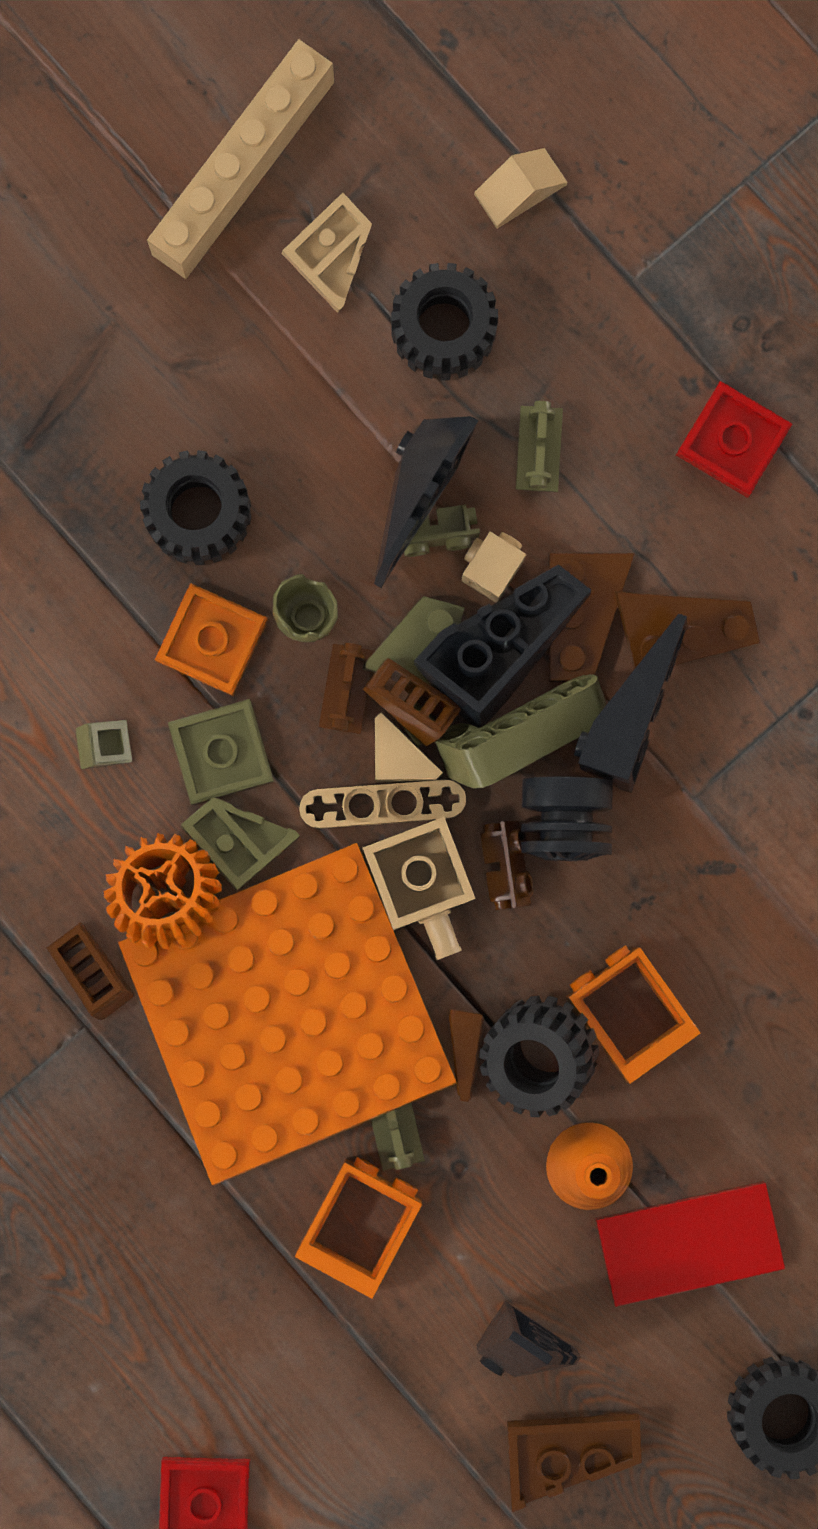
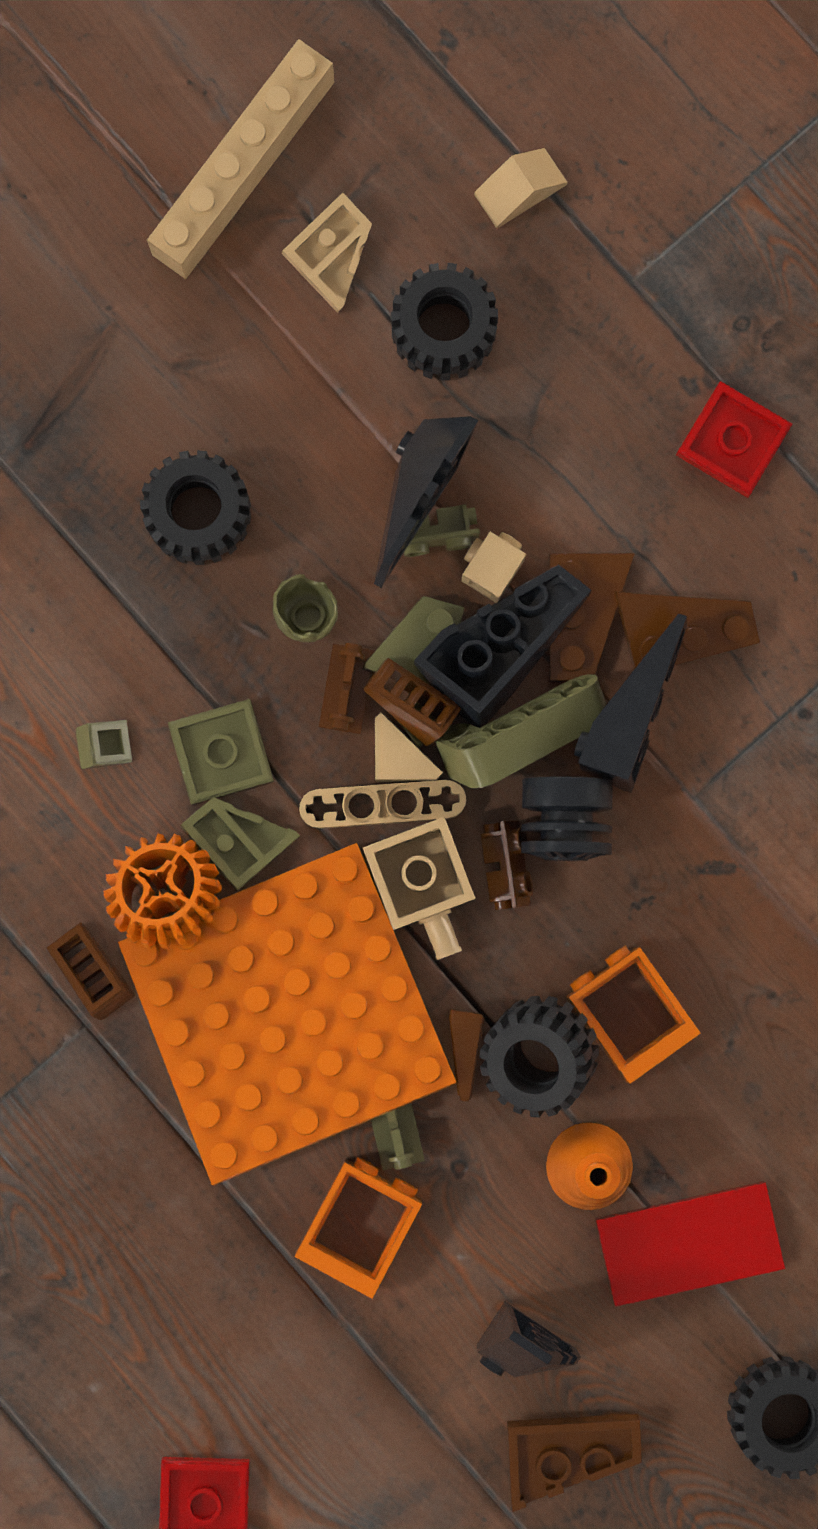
(211, 639): orange tile -> none
(539, 447): olive hinge -> none

